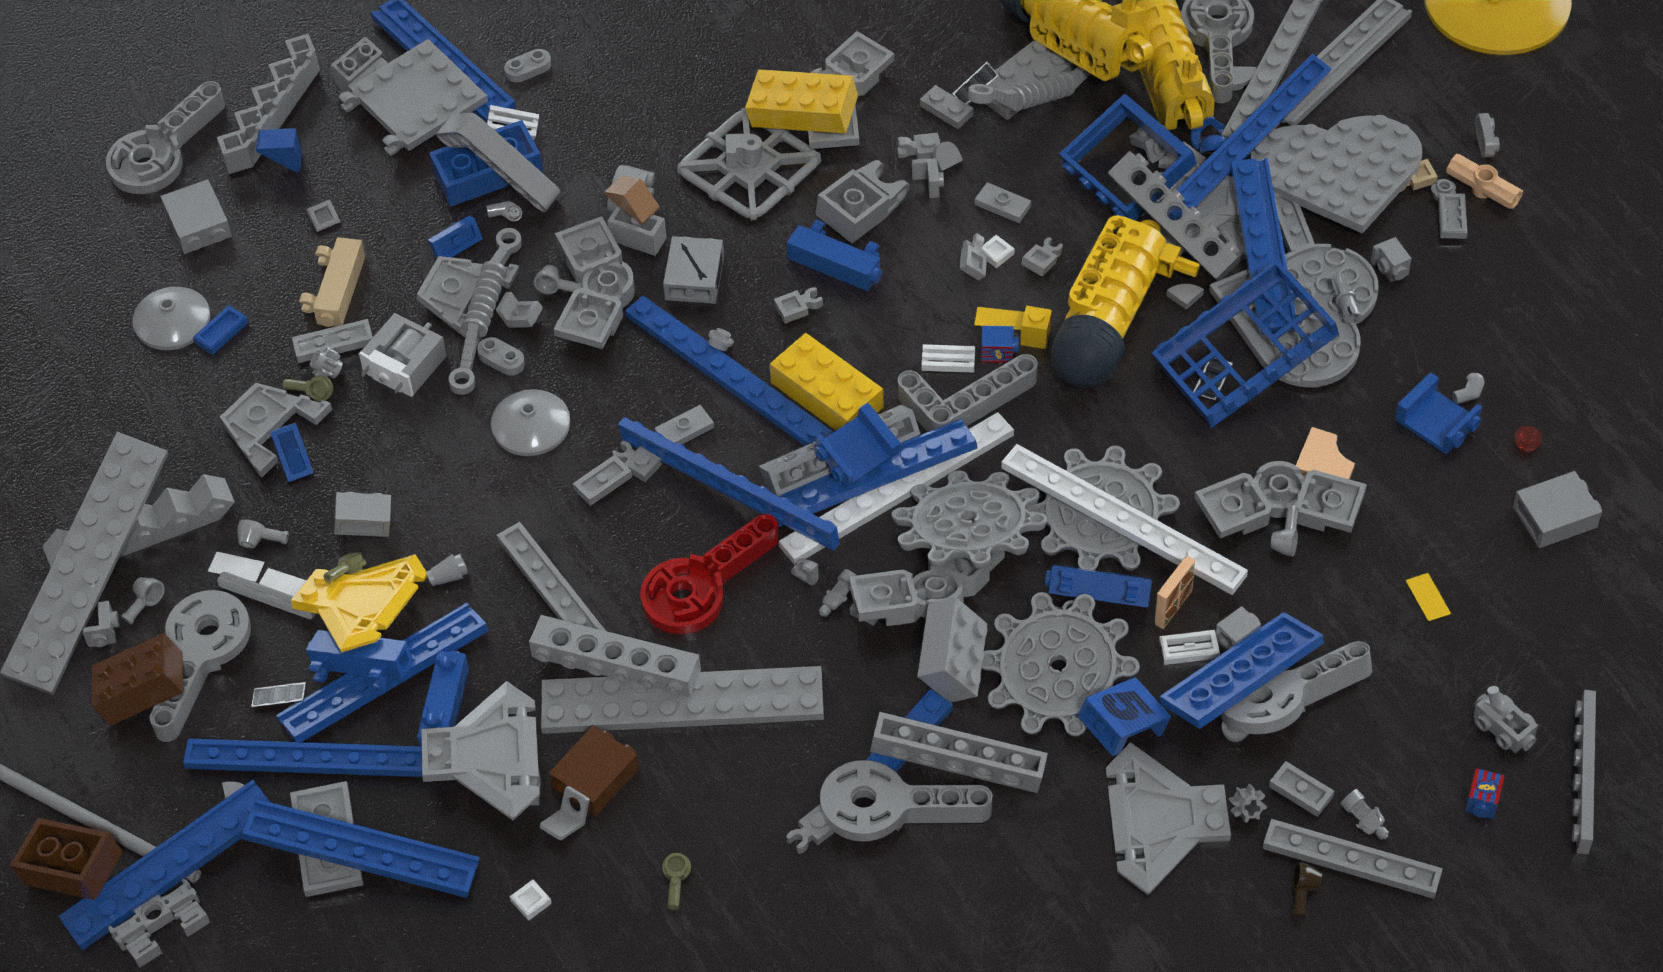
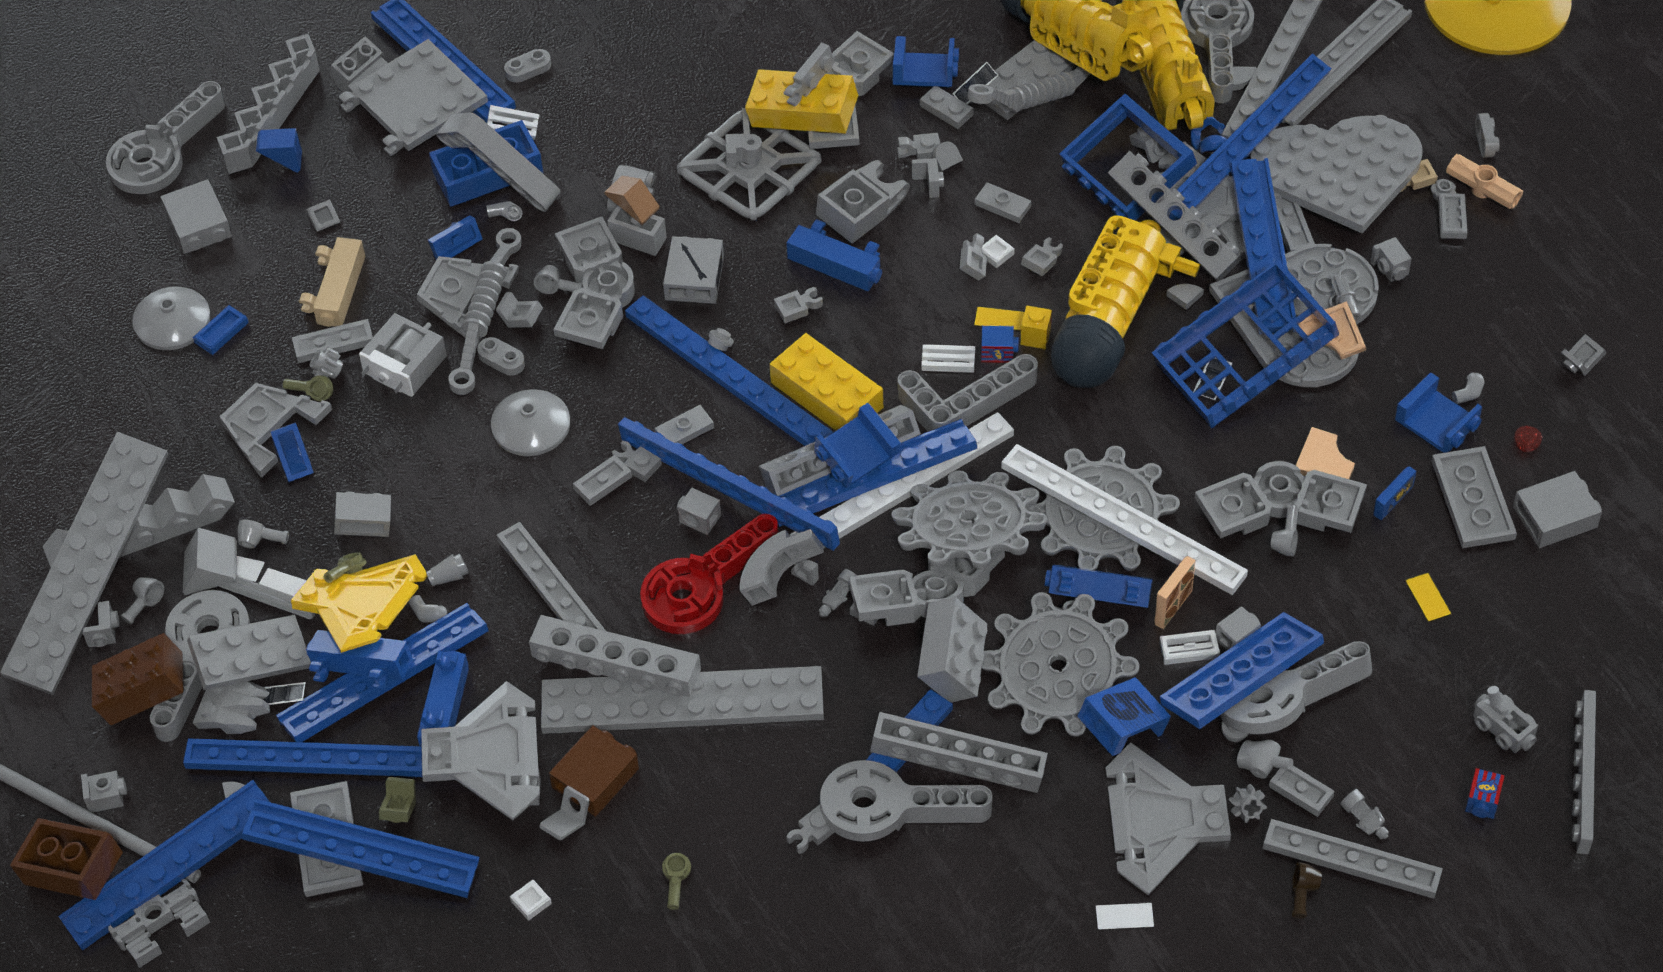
(103, 791): none -> light grey brick
(209, 561): none -> light grey slope
(232, 707): none -> light grey plate
(249, 652): none -> light grey plate
(399, 800): none -> olive bracket
(424, 612): none -> light grey arm
(699, 511): none -> light grey brick
(772, 559): none -> light grey arch
(810, 74): none -> light grey plate
(924, 68): none -> blue panel
(1124, 916): none -> white sticker
(1261, 757): none -> light grey piece
(1349, 339): none -> light nougat tile
(1394, 492): none -> blue tile
(1473, 497): none -> light grey plate
(1583, 355): none -> light grey bracket

